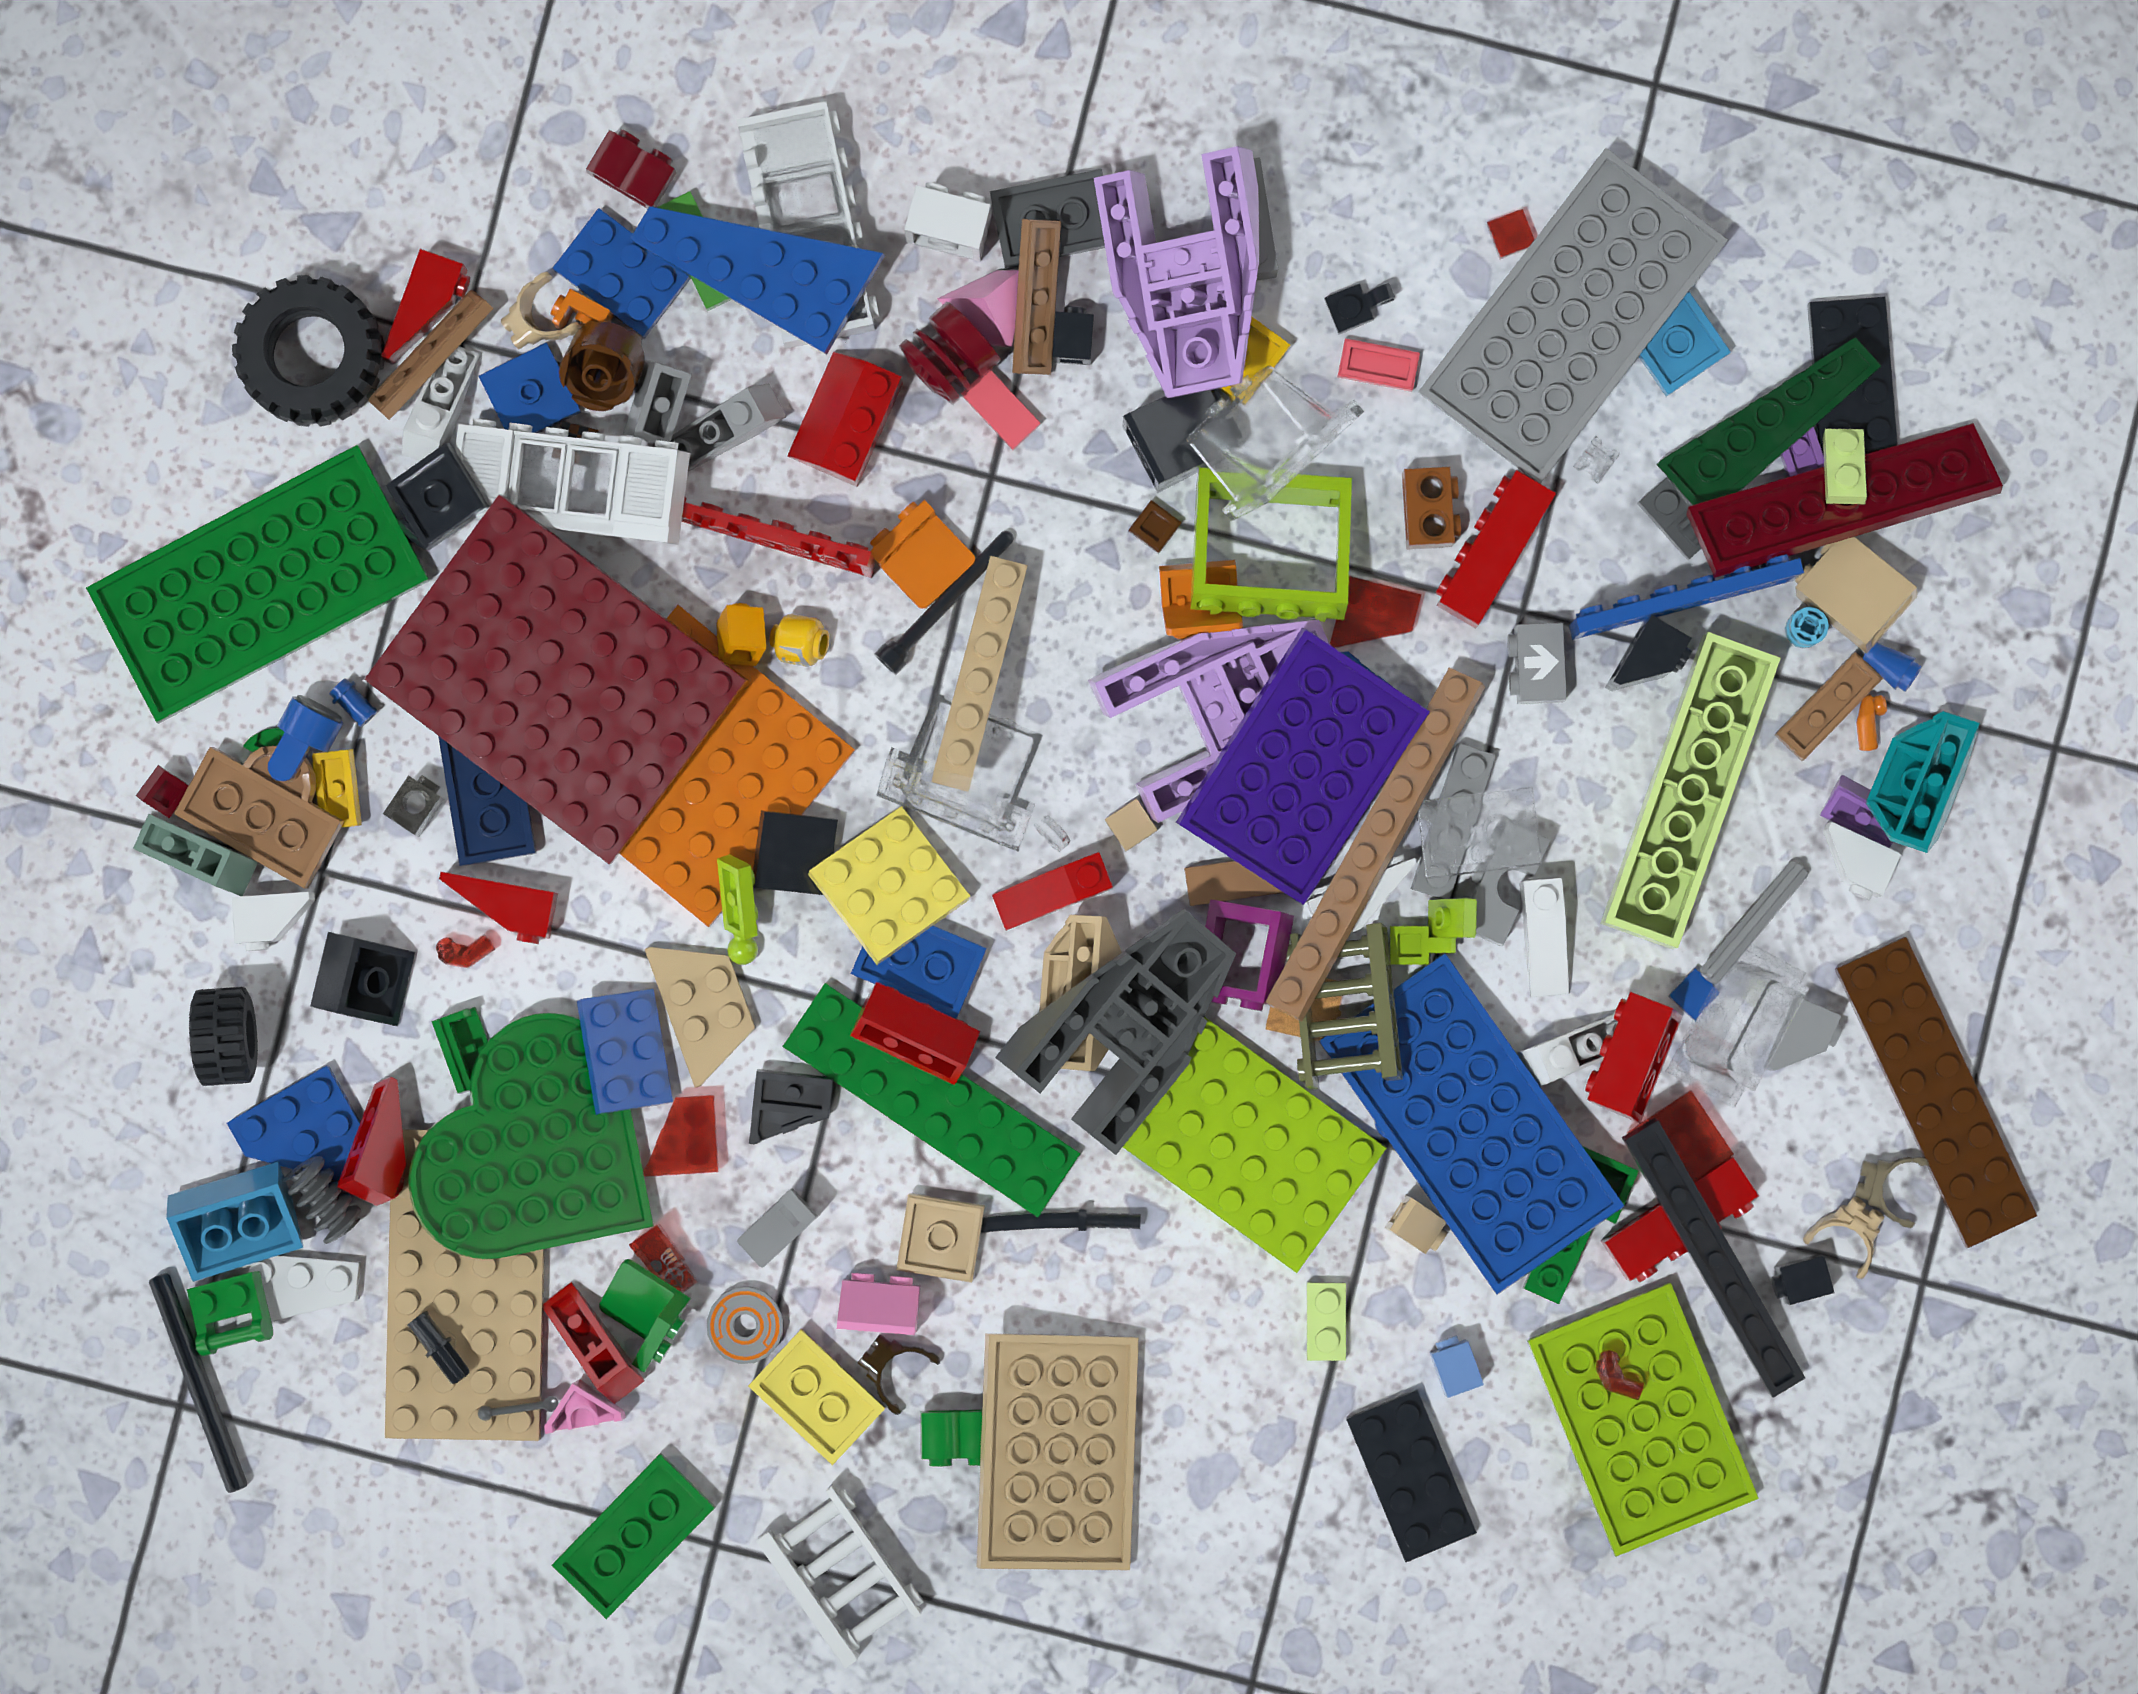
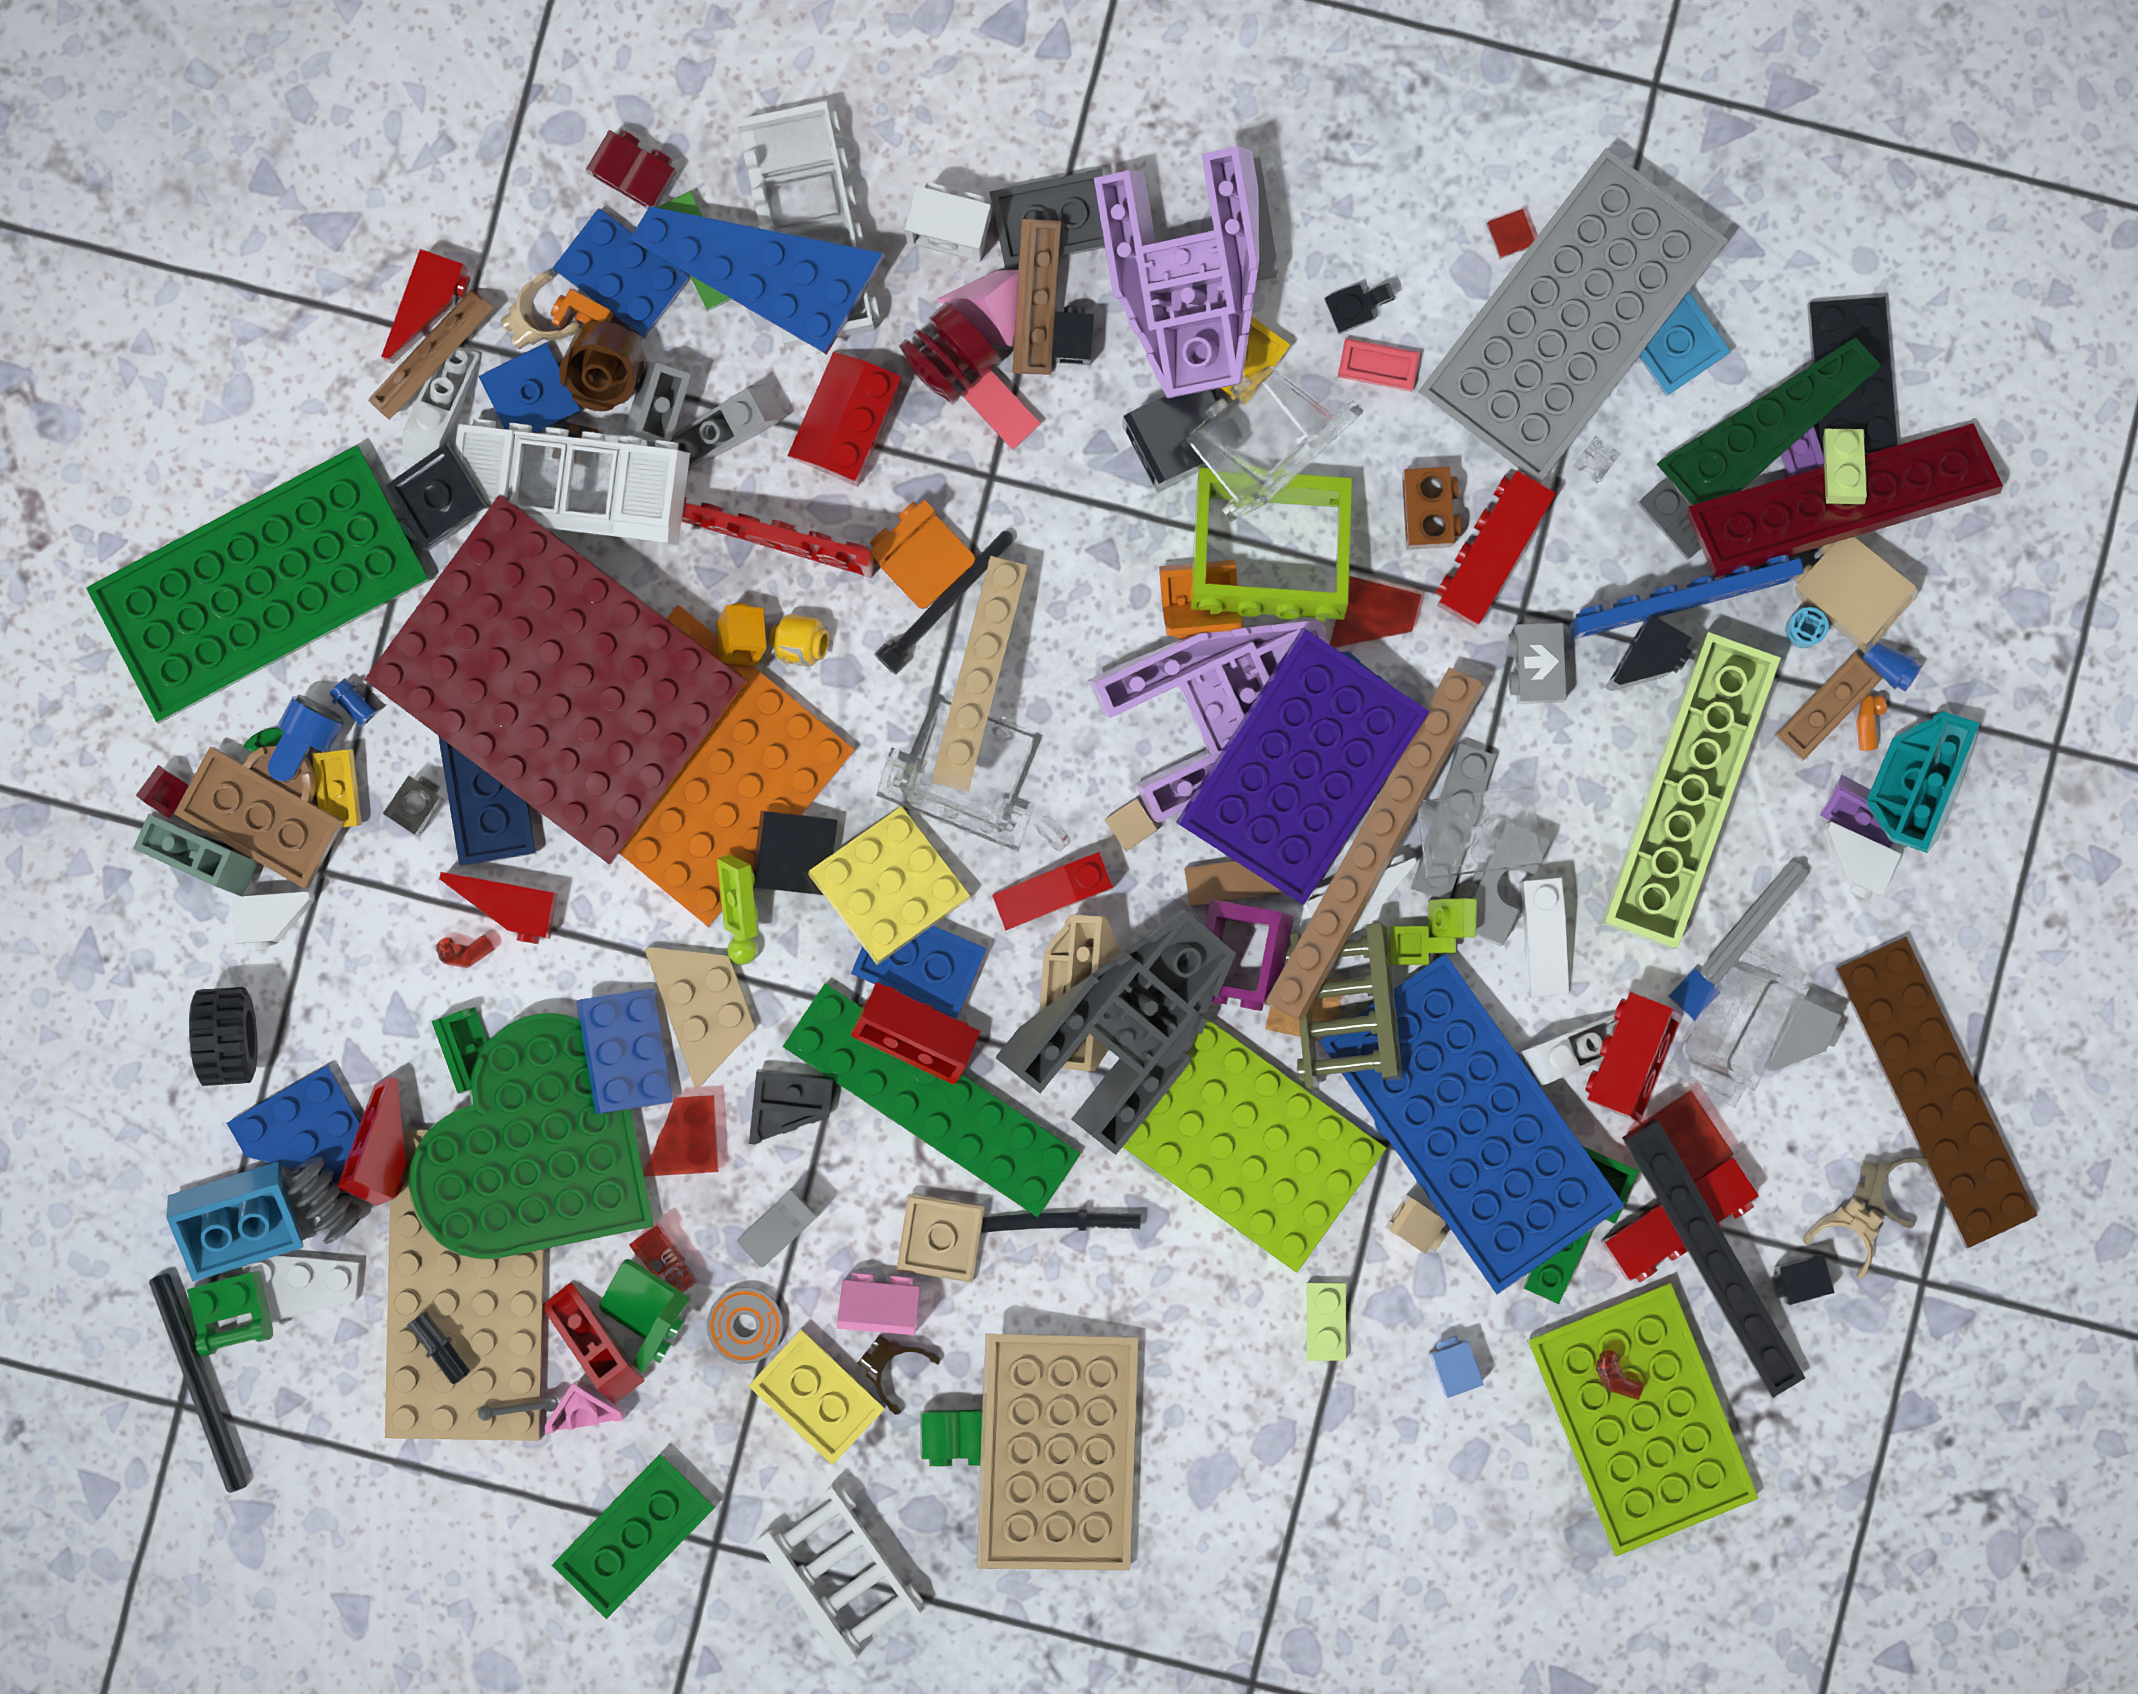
(272, 315): black tyre -> none
(362, 979): black slope -> none
(1154, 526): reddish brown tile -> none
(1411, 1475): black plate -> none

